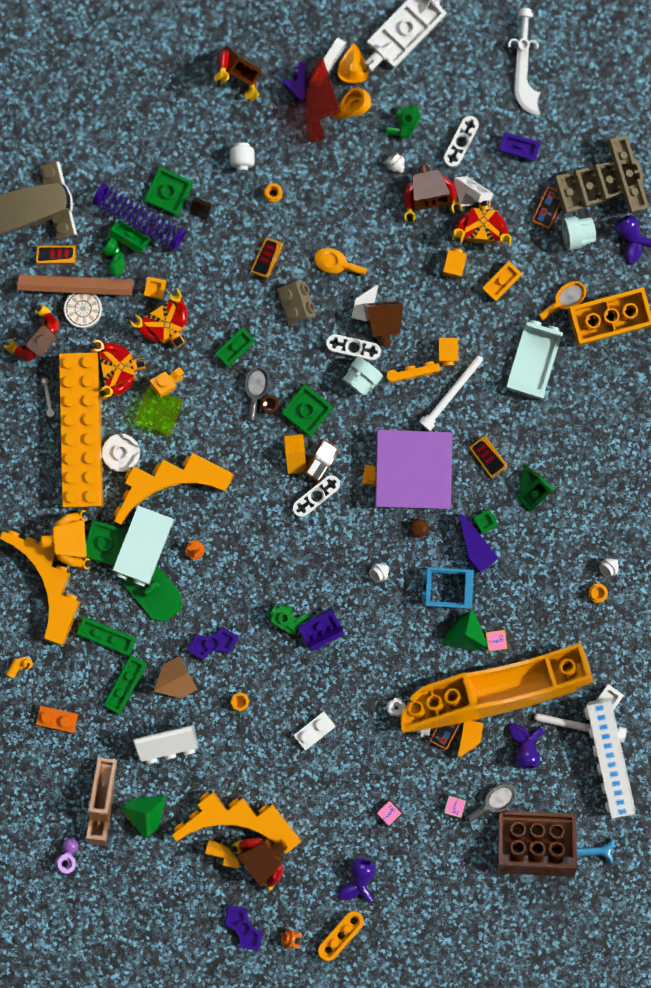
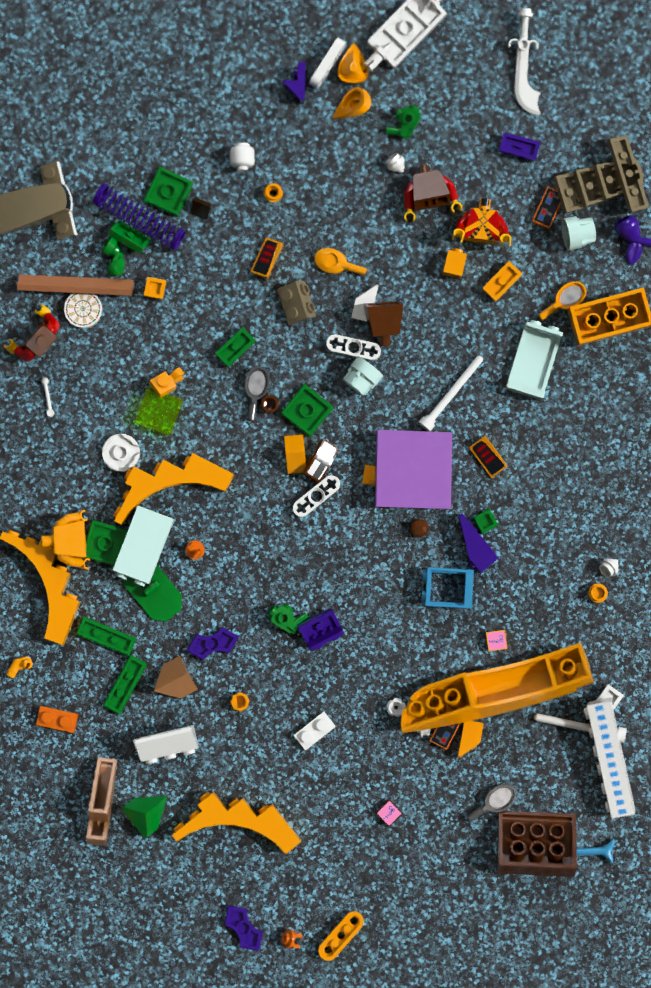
(56, 255): slope -> none
(70, 846): medium lavender plate -> none
(81, 430): light orange brick -> none
(117, 367): torso -> none
(165, 322): torso -> none
(220, 850): light orange slope -> none
(240, 67): torso -> none
(262, 859): reddish brown torso -> none
(319, 100): clear red slope -> none
(362, 873): dark purple piece -> none
(379, 572): white plate -> none
(412, 372): light orange plate -> none
(447, 351): light orange brick -> none
(454, 806): bright pink tile -> none
(466, 633): green slope -> none
(470, 191): white slope -> none
(472, 131): white beam -> none
(527, 755): dark purple piece -> none
(532, 488): green slope -> none

